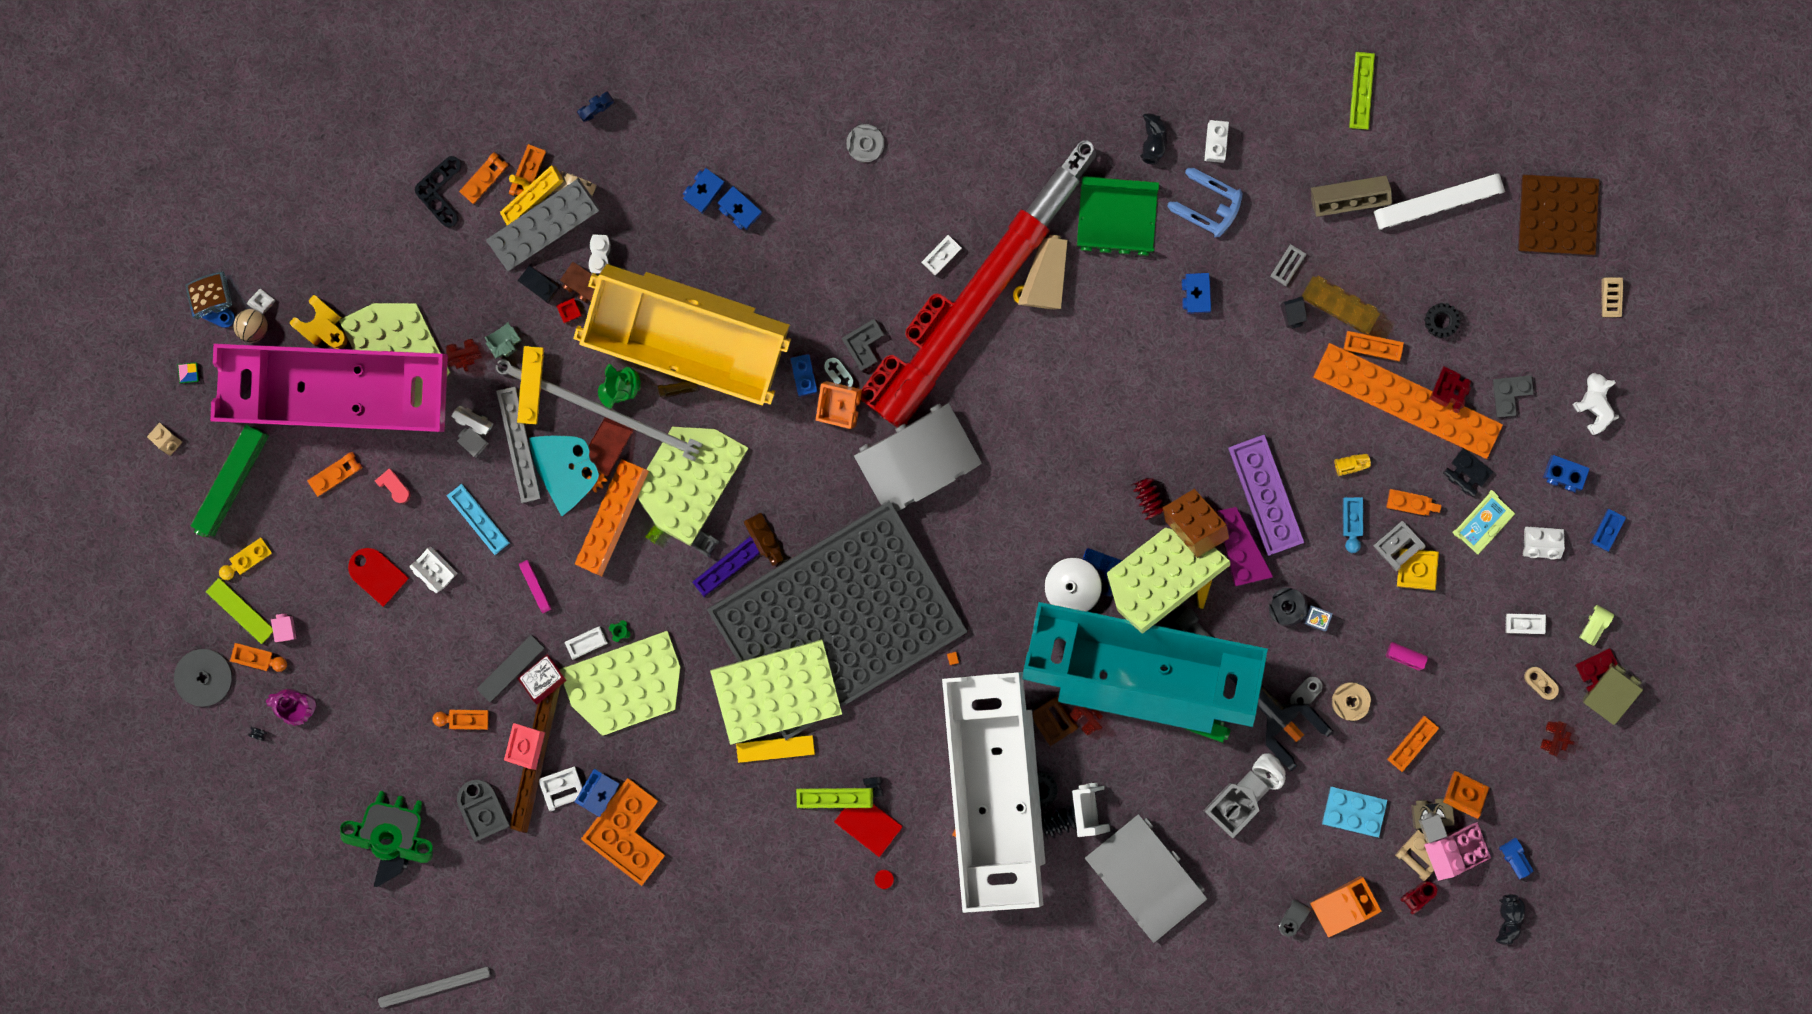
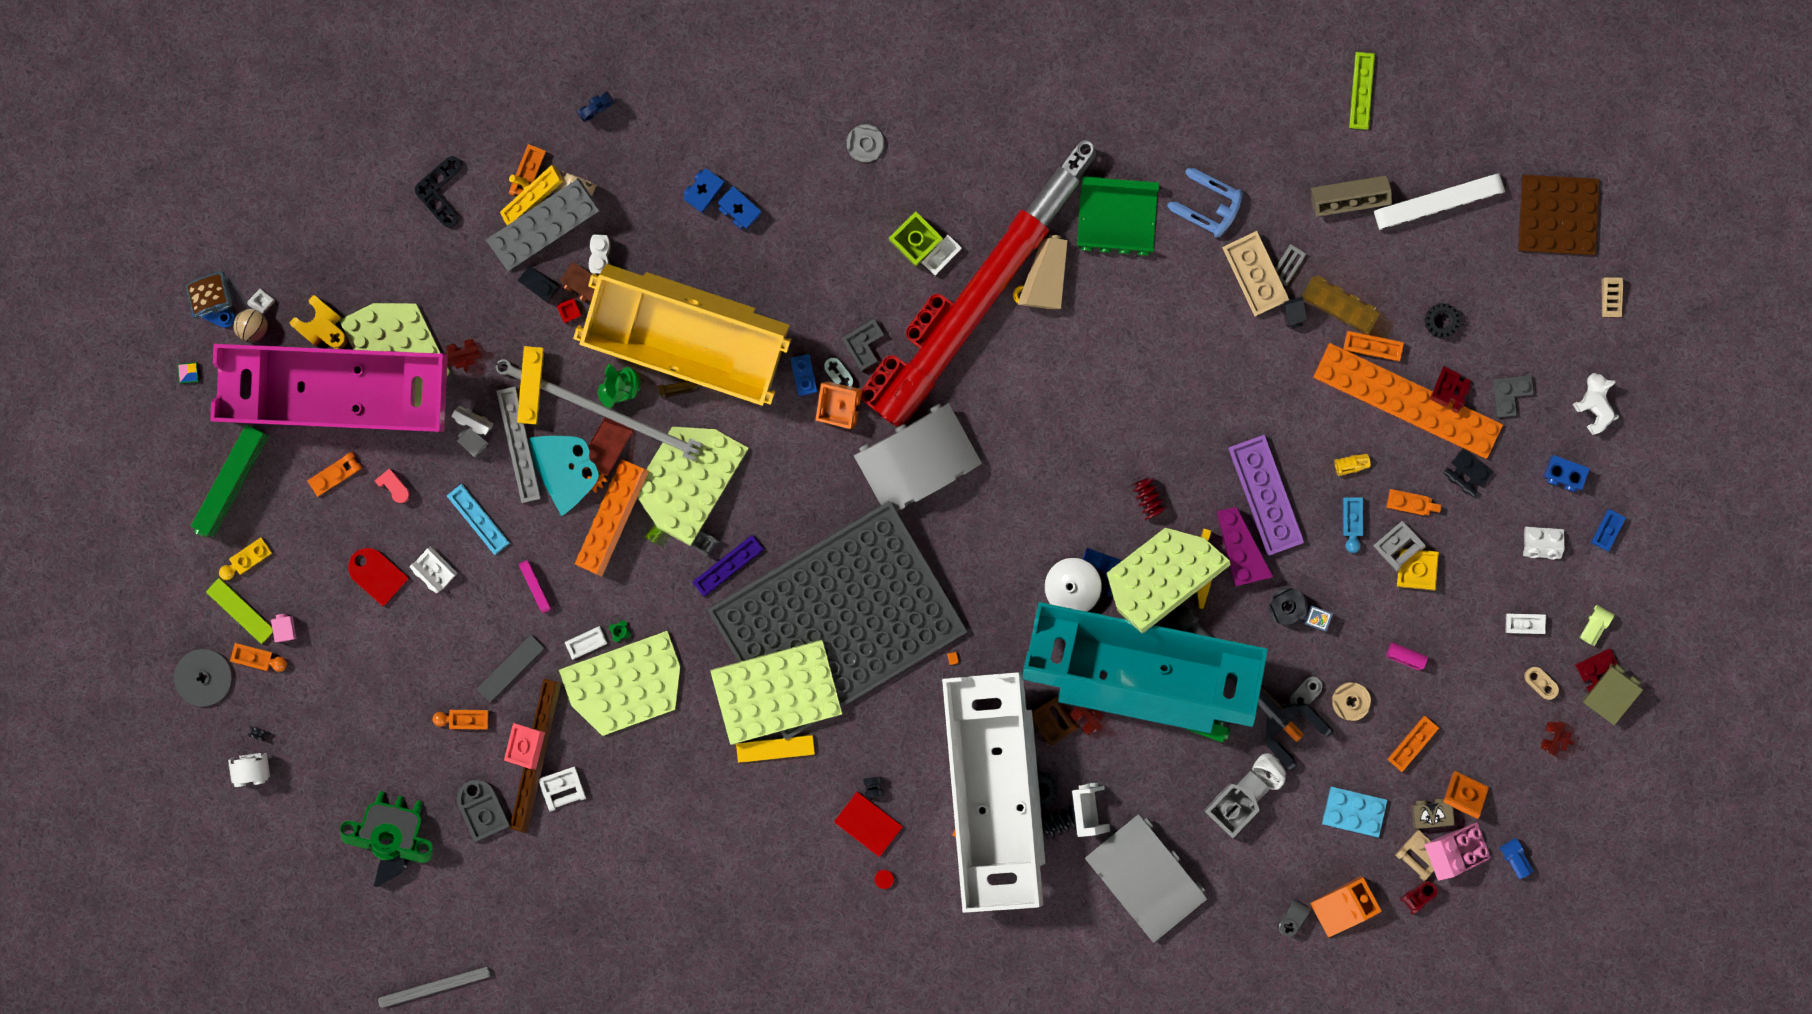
(164, 439): tan bracket -> none
(249, 769): none -> white brick
(292, 706): magenta hair -> none
(483, 178): orange plate -> none
(503, 341): sand green hair -> none
(542, 679): tile -> none
(597, 793): blue brick -> none
(615, 834): orange plate -> none
(763, 538): reddish brown hinge -> none
(834, 798): lime tile -> none
(915, 239): none -> lime brick
(1156, 142): black animal -> none
(1195, 523): dark orange brick -> none
(1200, 282): blue brick -> none
(1216, 141): white hinge -> none
(1255, 273): none -> tan plate
(1432, 827): light grey brick -> none
(1483, 520): door -> none
(1513, 912): black animal -> none

